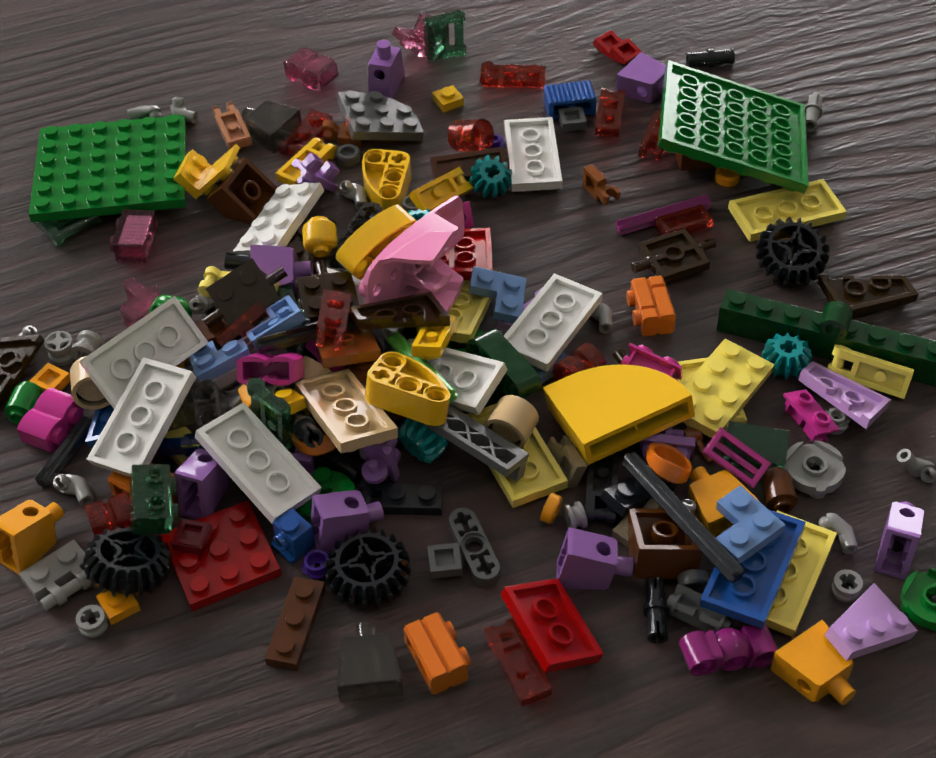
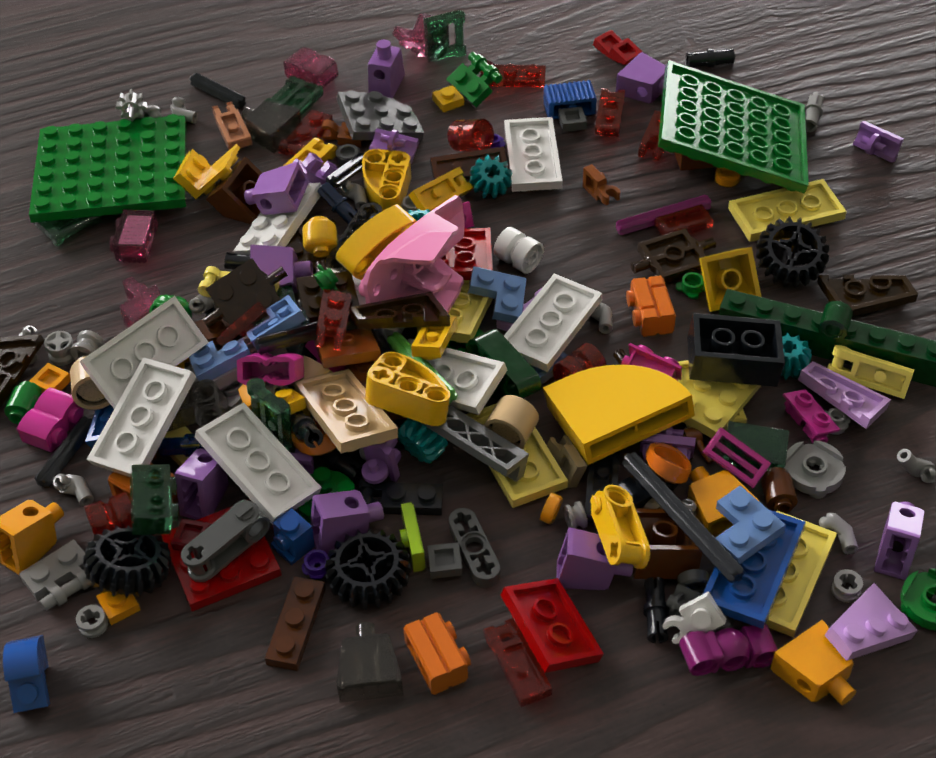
(24, 670): none -> blue brick
(131, 98): none -> light grey gear
(217, 90): none -> black axle
(225, 540): none -> dark grey piece
(278, 190): none -> medium lavender torso
(298, 94): none -> clear green plate
(326, 278): none -> green plate
(337, 202): none -> dark blue axle
(346, 171): none -> black axle
(394, 141): none -> medium lavender hips
(411, 537): none -> lime plate
(469, 84): none -> green plate
(516, 248): none -> white wheel
(620, 527): none -> yellow piece
(691, 285): none -> green plate
(697, 615): none -> white plate
(730, 271): none -> yellow slope
(735, 350): none -> black brick
(878, 141): none -> medium lavender hips

